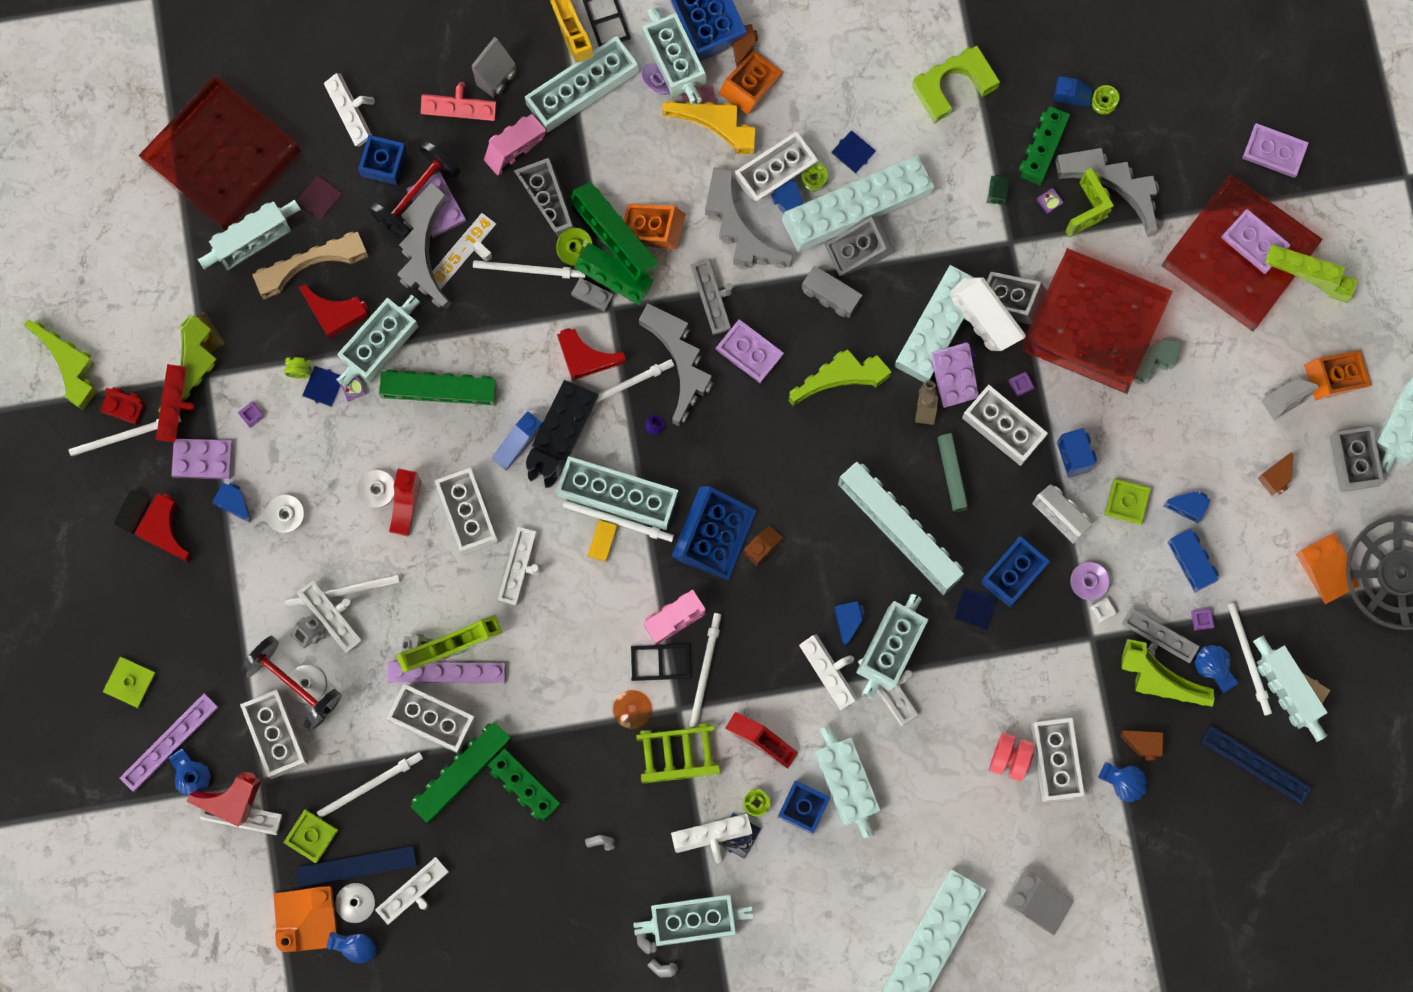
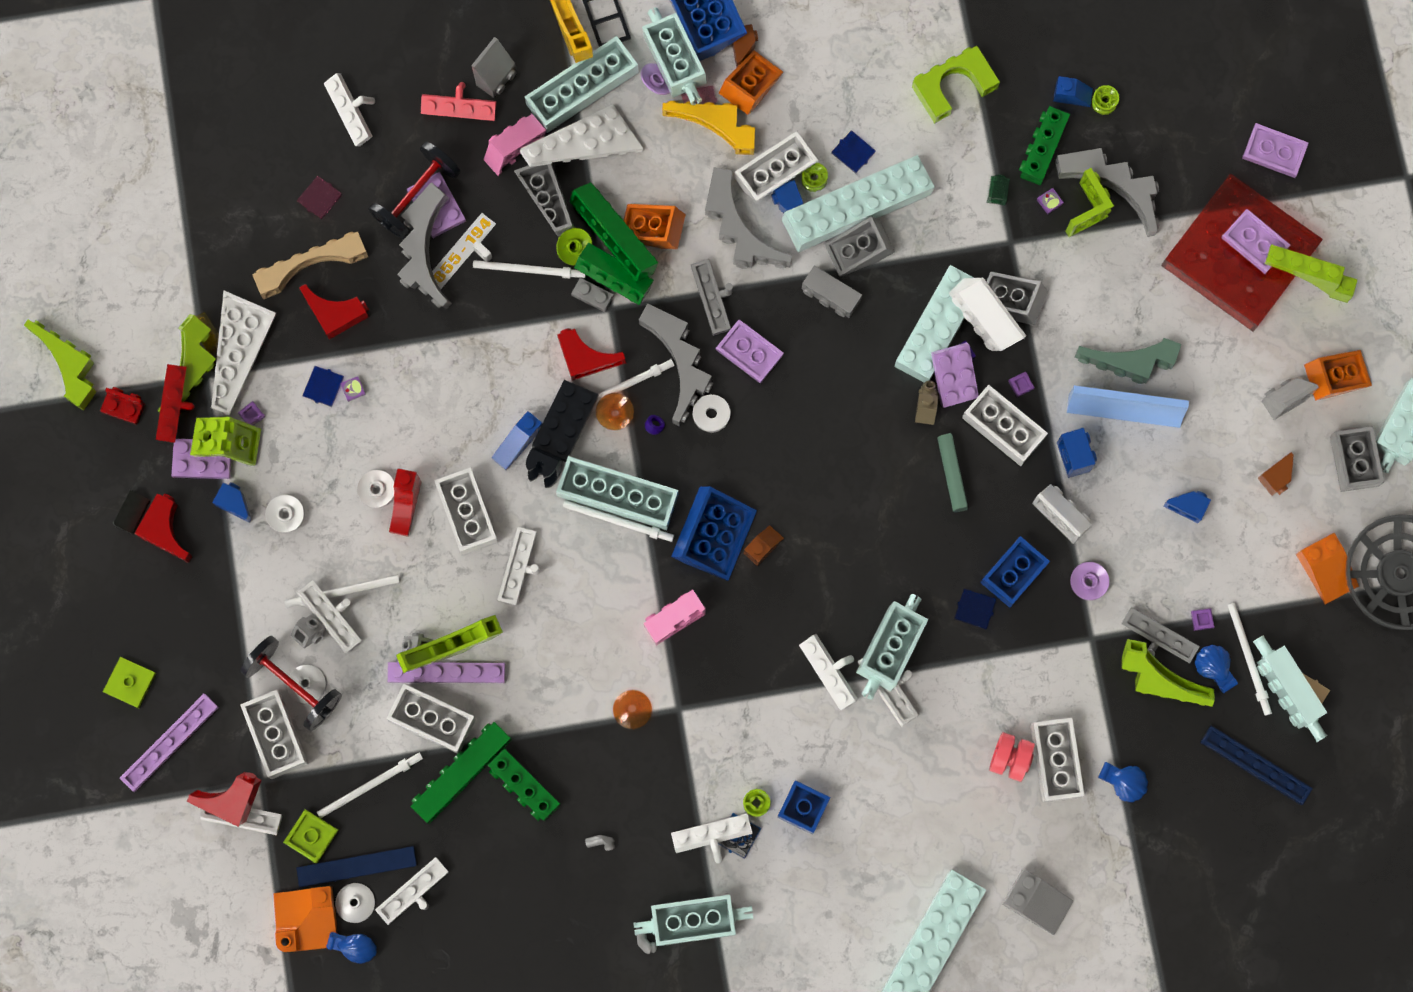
(115, 438): white bar -> none
(186, 770): blue animal -> none
(219, 153): clear red container -> none
(226, 439): none -> lime bracket
(239, 342): none -> white wing
(249, 235): light aqua brick -> none
(297, 368): lime wheel -> none
(378, 340): light aqua brick -> none
(382, 160): blue brick -> none
(437, 387): green brick -> none
(588, 138): none -> white wing
(602, 541): yellow tile -> none
(613, 402): none -> clear orange dish
(659, 648): black window -> none
(664, 970): light grey arm -> none
(670, 772): lime fence -> none
(711, 424): none -> white tile
(713, 633): white bar -> none
(762, 739): red arch -> none
(842, 371): lime arch -> none
(846, 782): light aqua brick -> none
(848, 619): blue slope -> none
(900, 528): light aqua brick -> none
(1096, 320): clear red container -> none
(1103, 610): white tile -> none
(1127, 406): none -> light blue arch
(1127, 501): lime plate -> none
(1145, 743): dark orange slope -> none
(1193, 560): blue brick -> none

